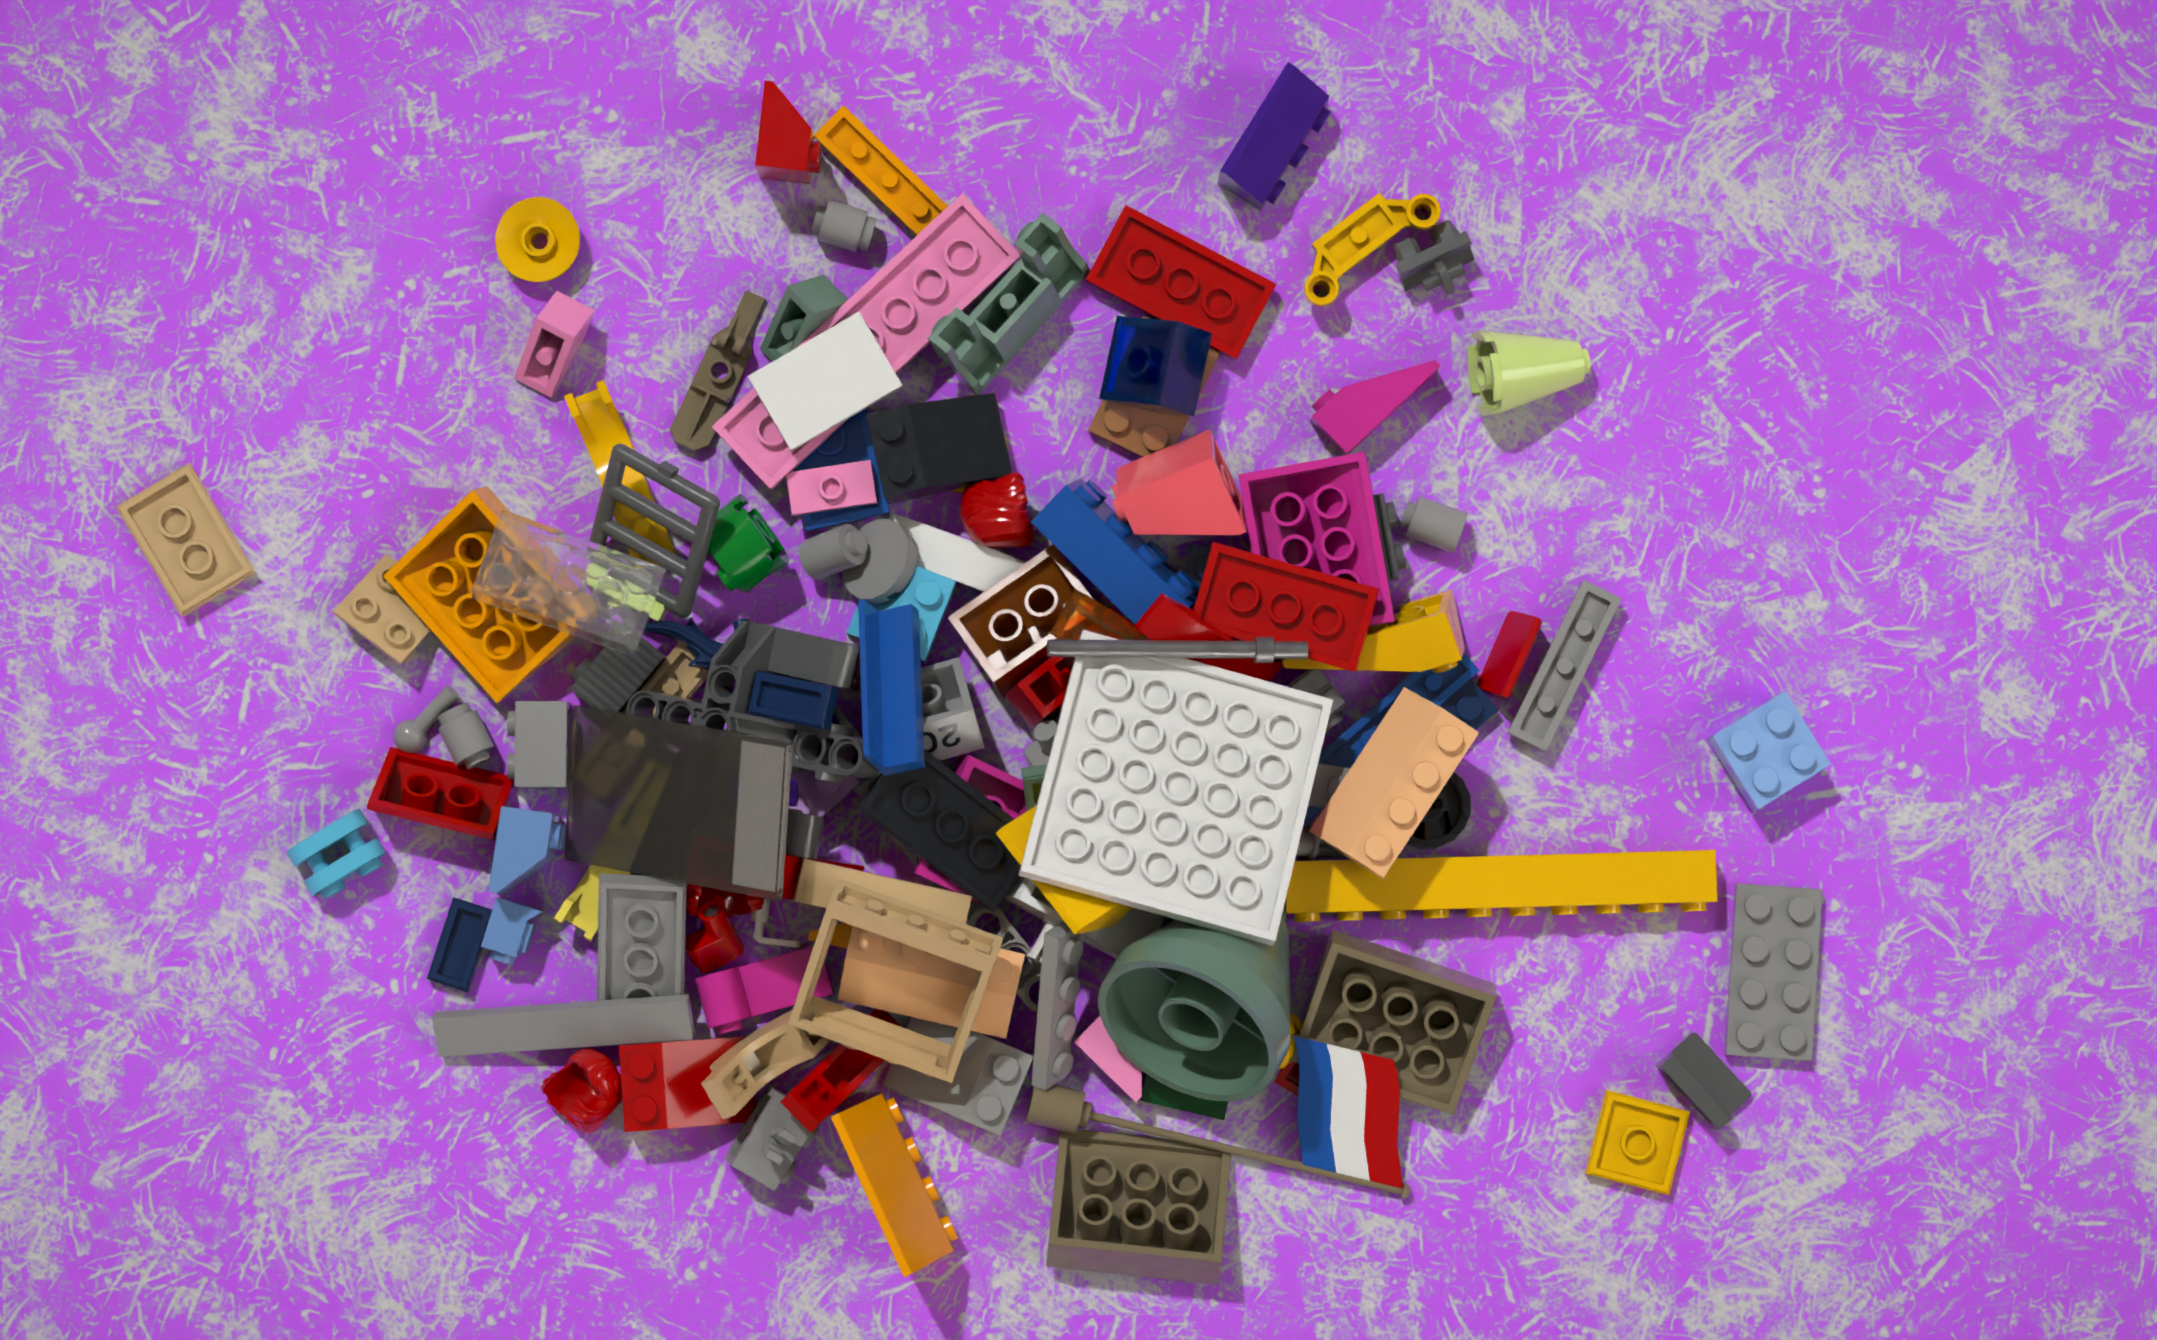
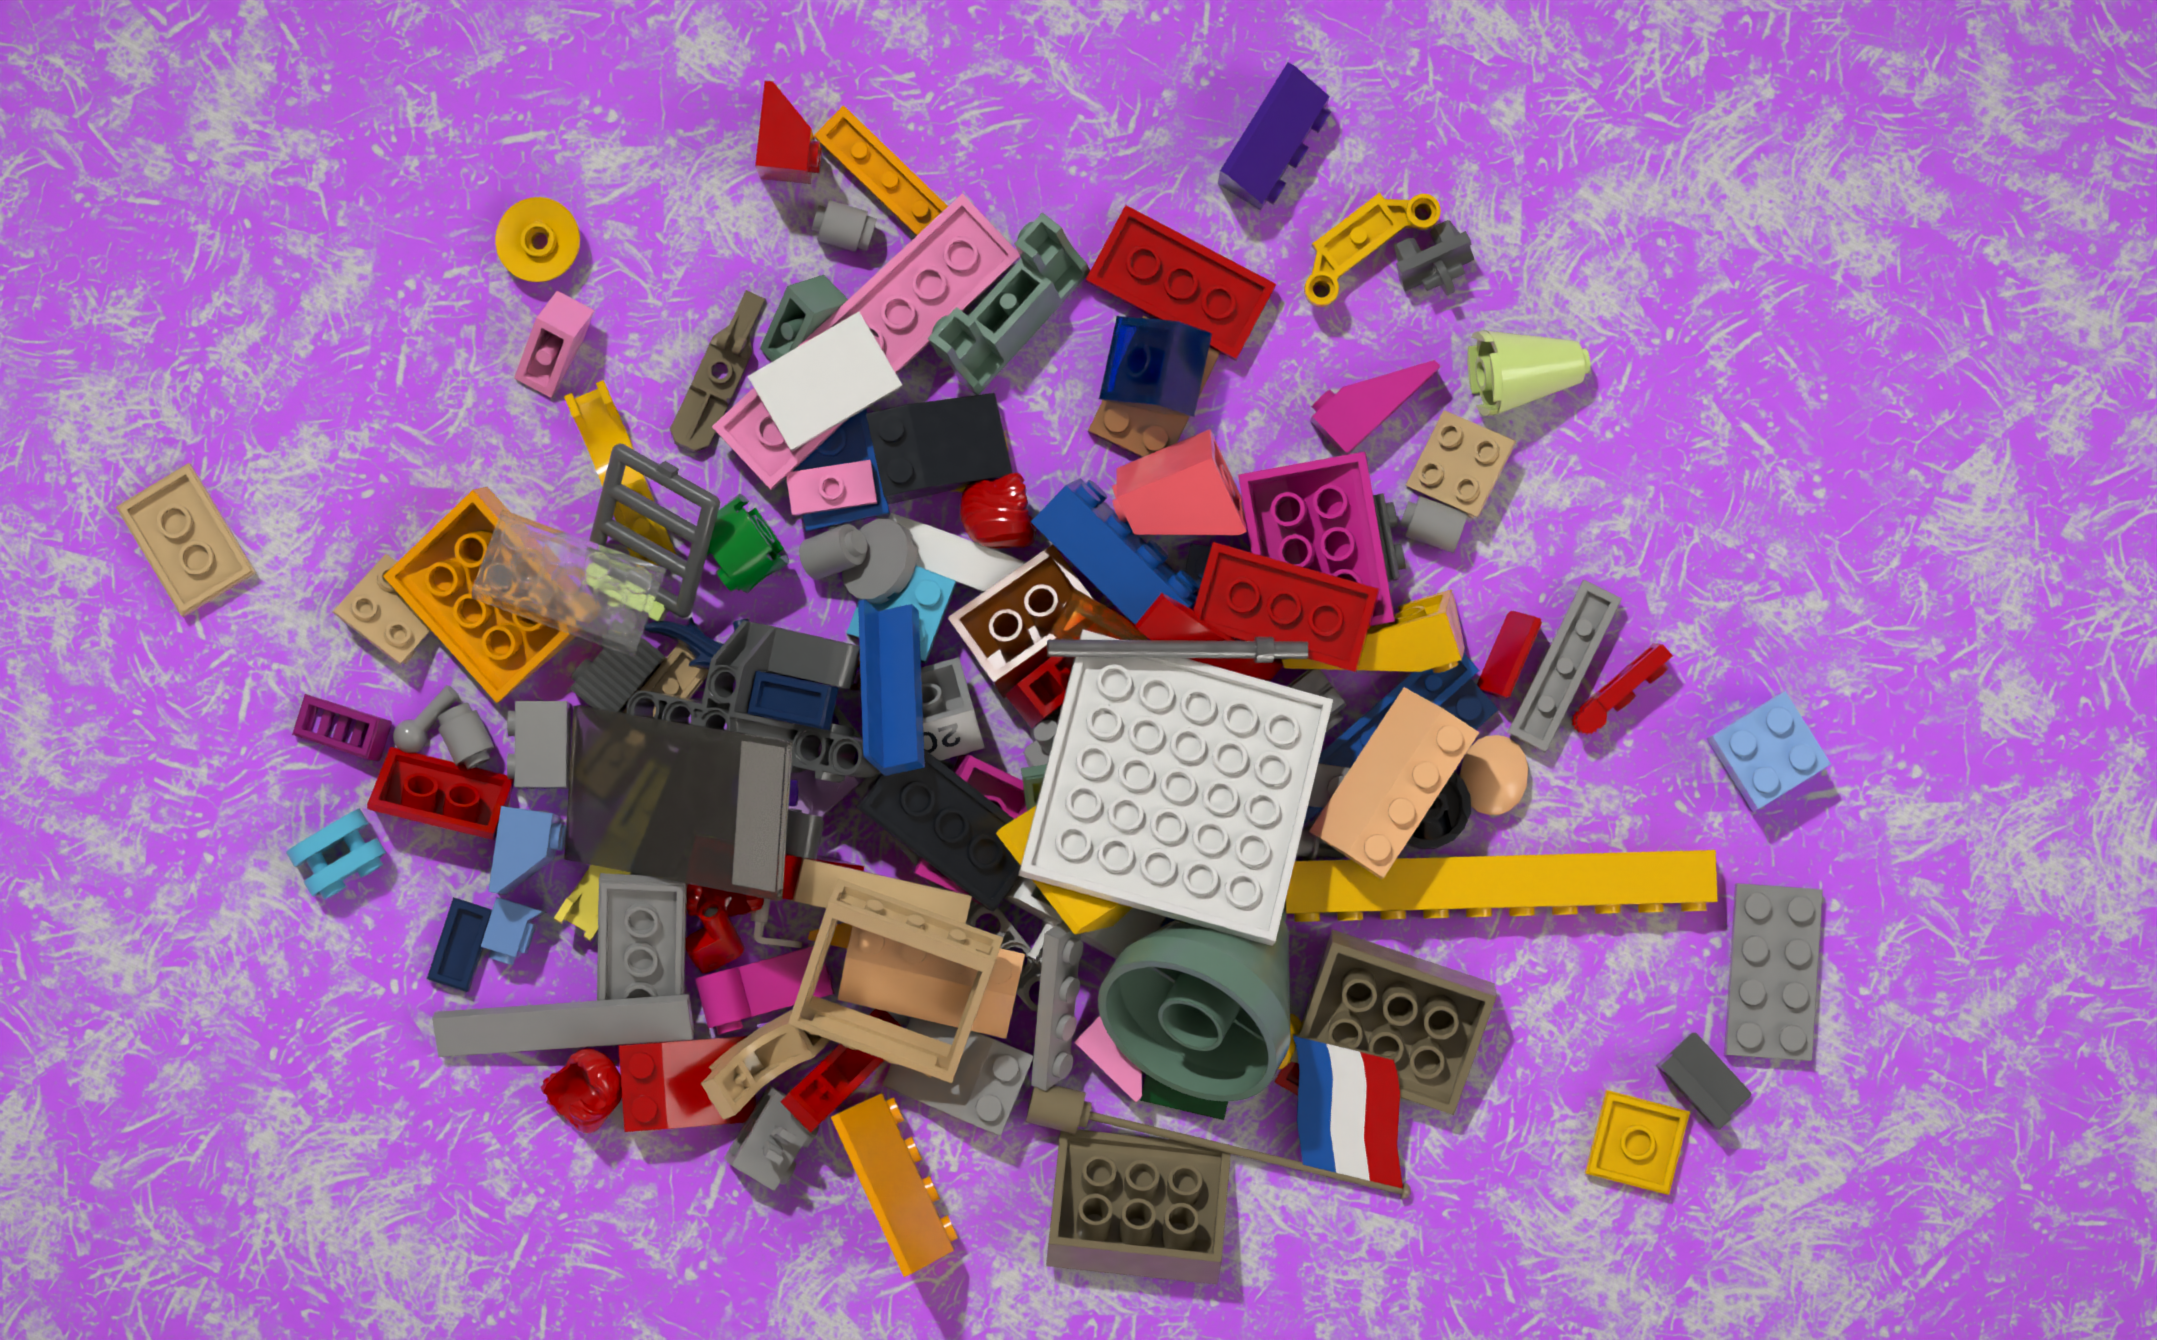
(375, 737): none -> magenta slope
(1460, 463): none -> tan hinge
(1495, 774): none -> light nougat hat
(1619, 690): none -> red hinge

